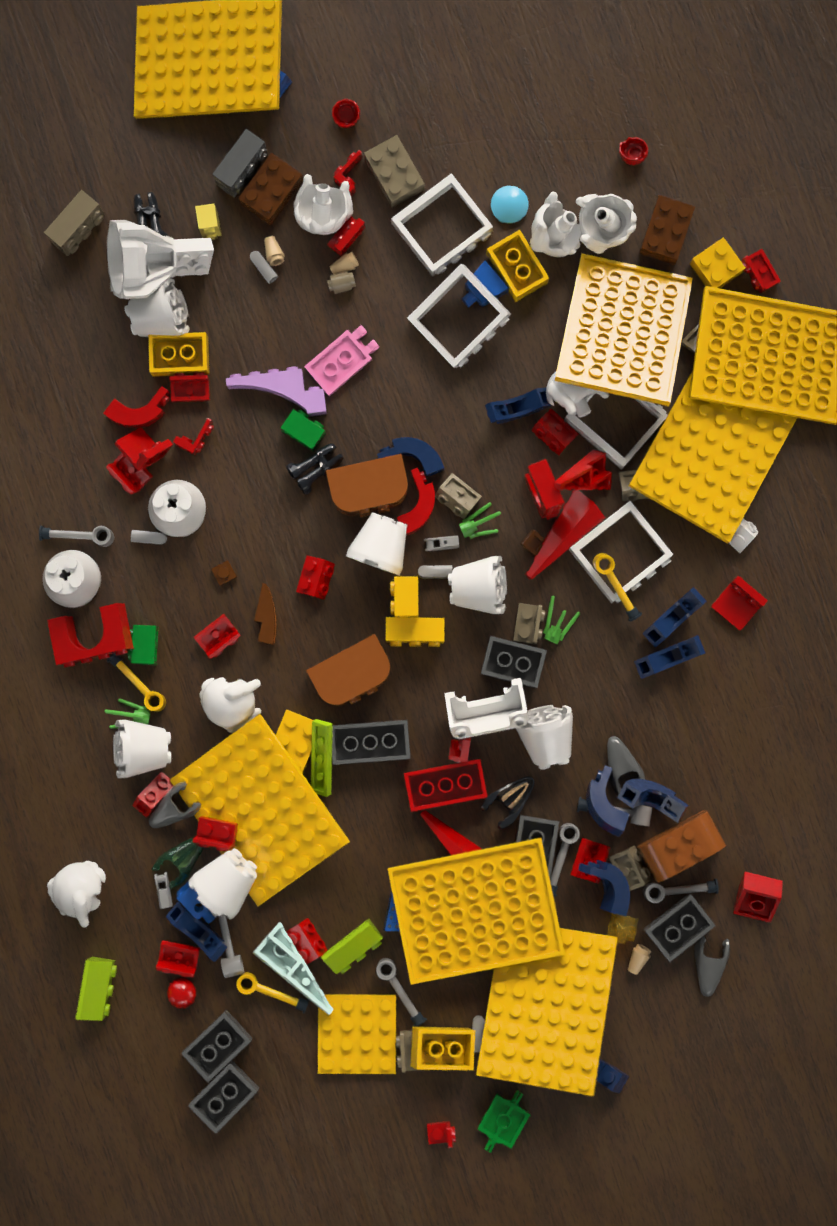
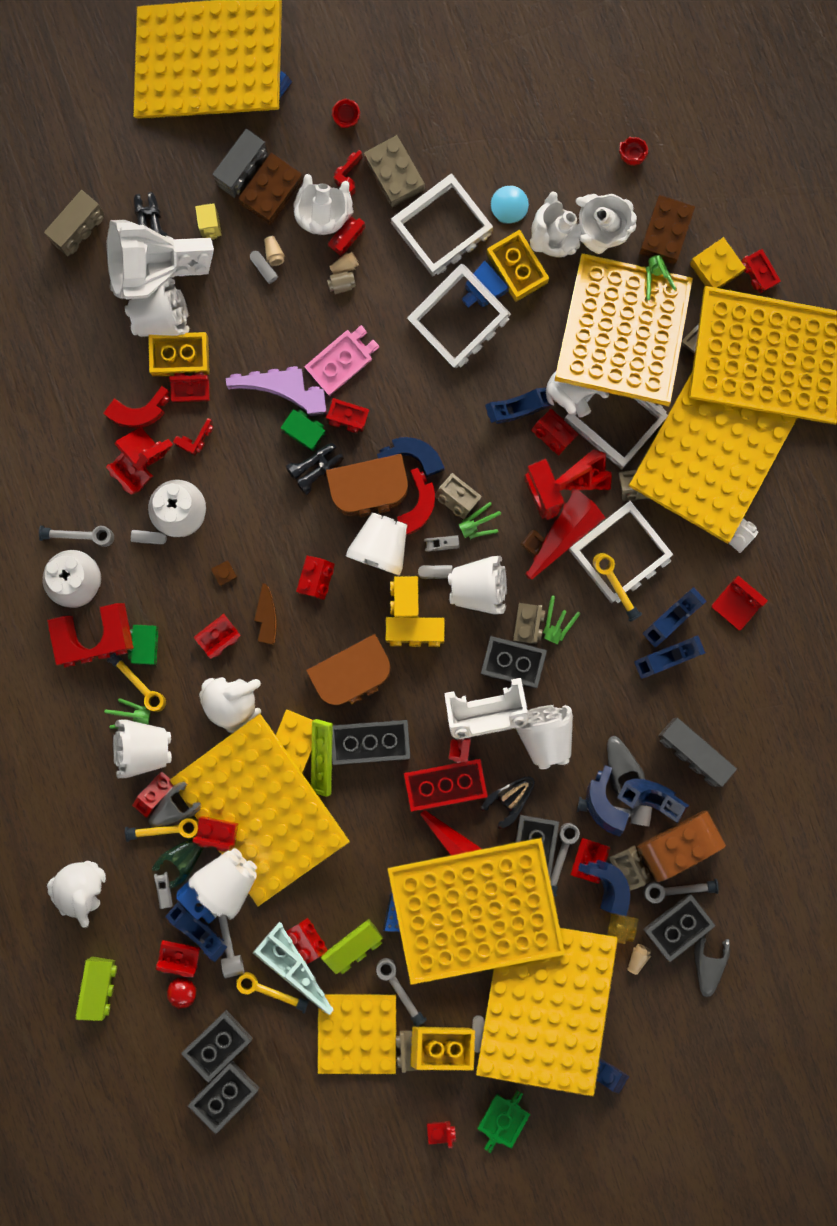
(133, 833): none -> yellow piece
(347, 415): none -> red bracket
(657, 267): none -> bright green plant
(697, 752): none -> dark grey brick
(758, 897): red slope -> none

